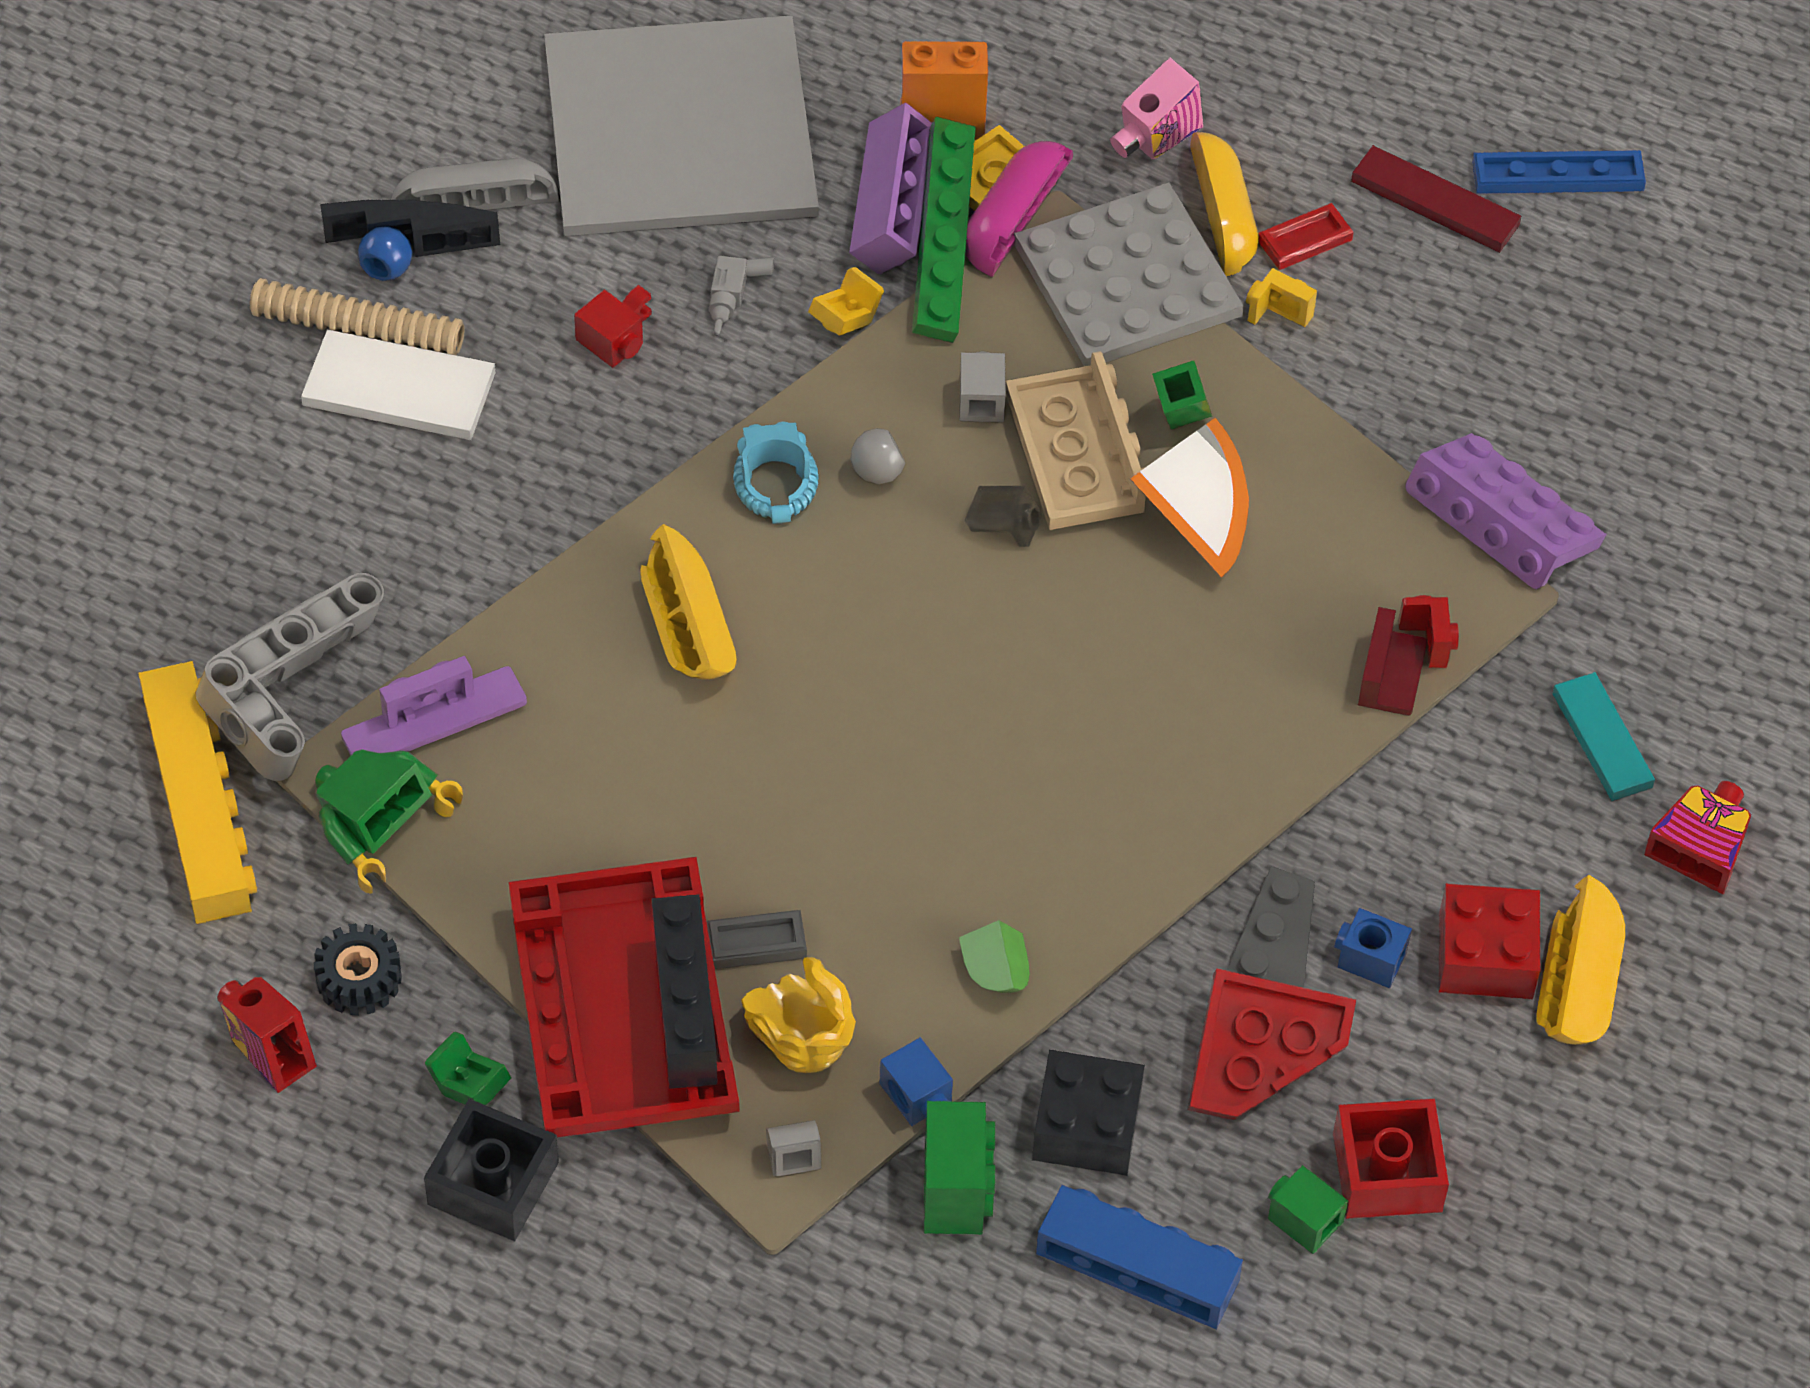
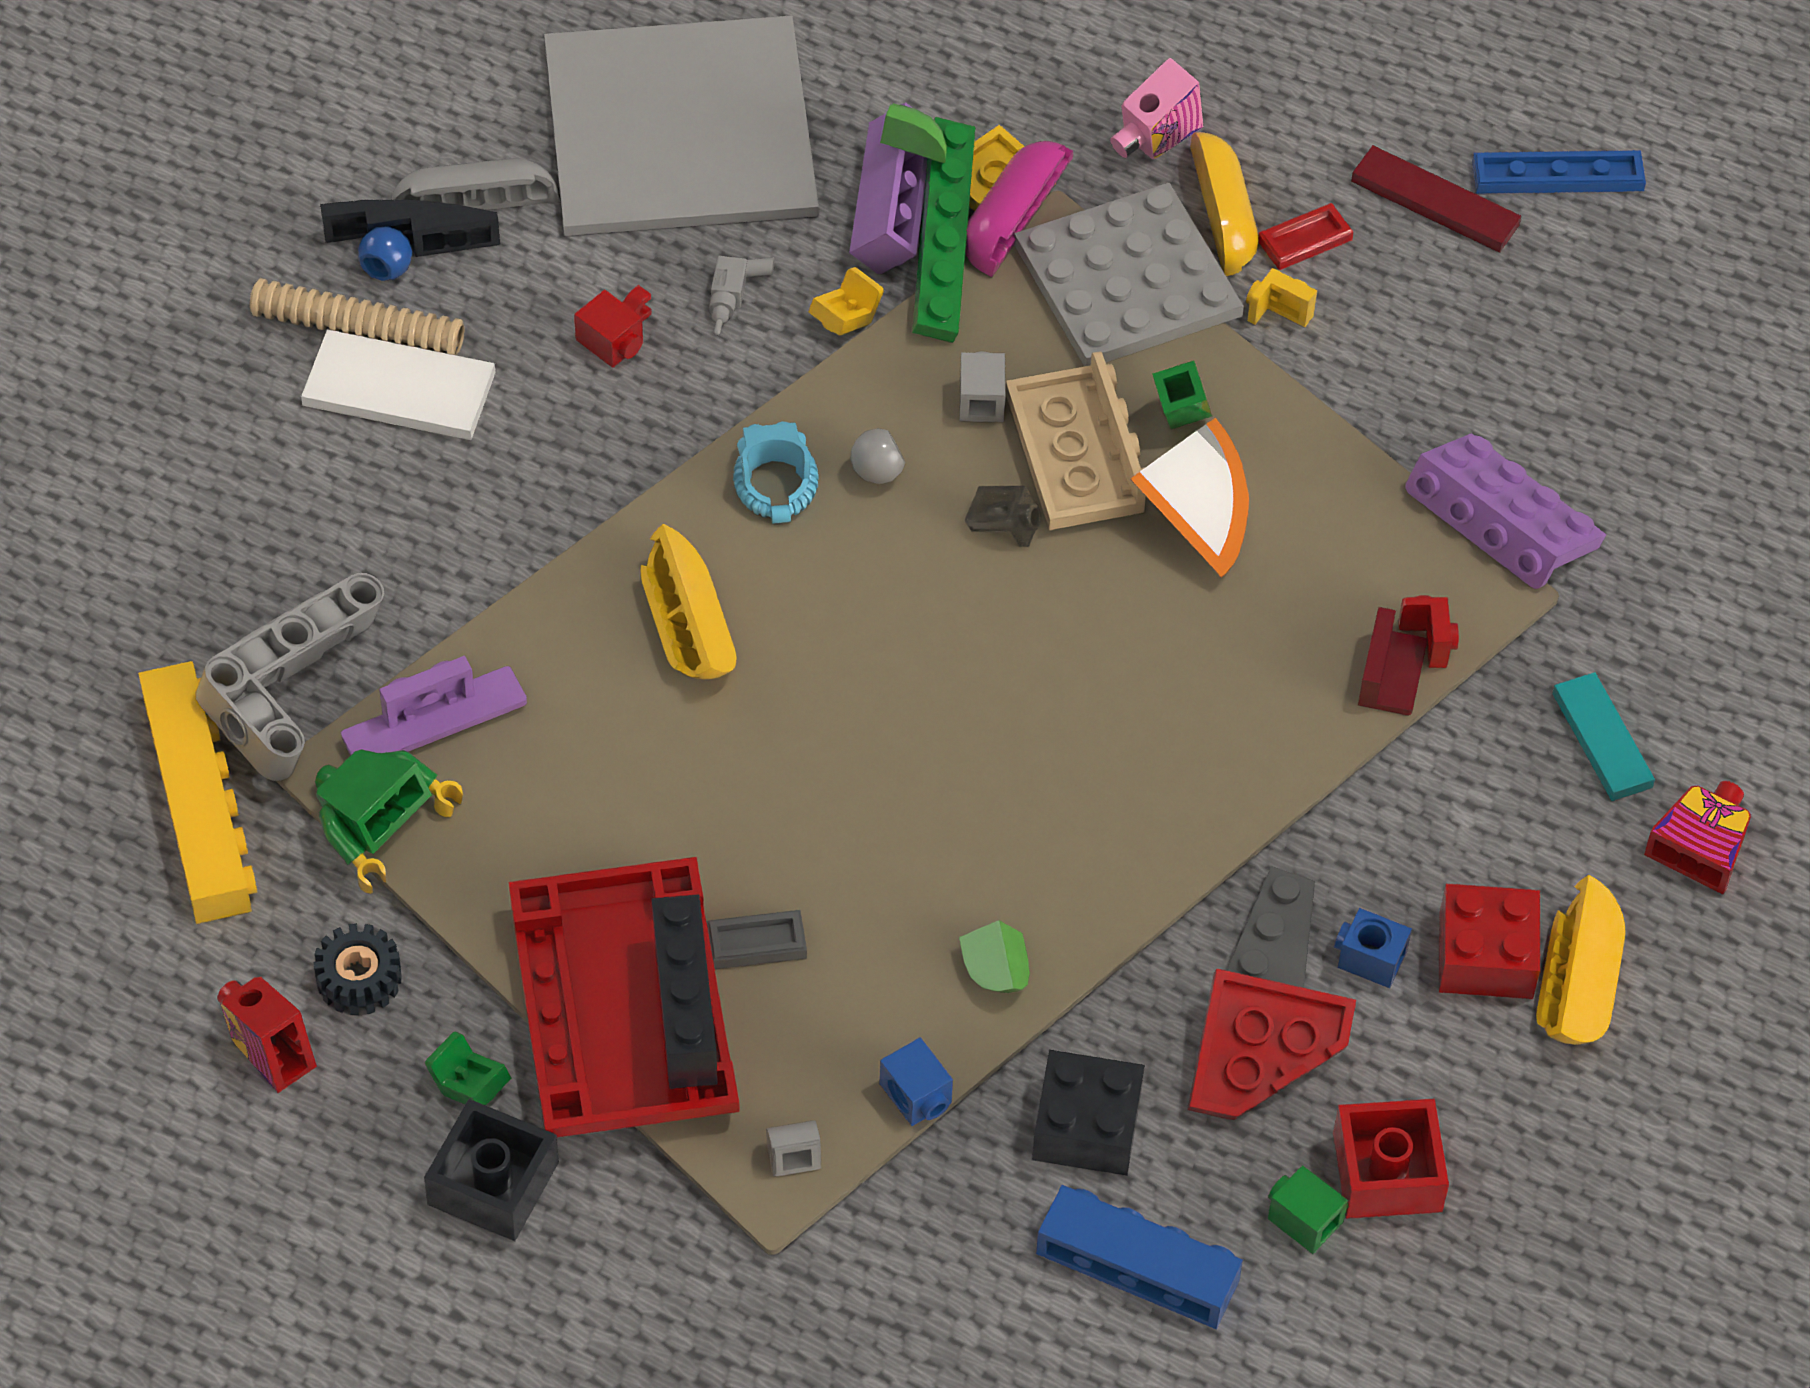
(802, 1019): yellow hair -> none
(913, 132): none -> bright green brick
(946, 81): orange panel -> none
(958, 1167): green brick -> none

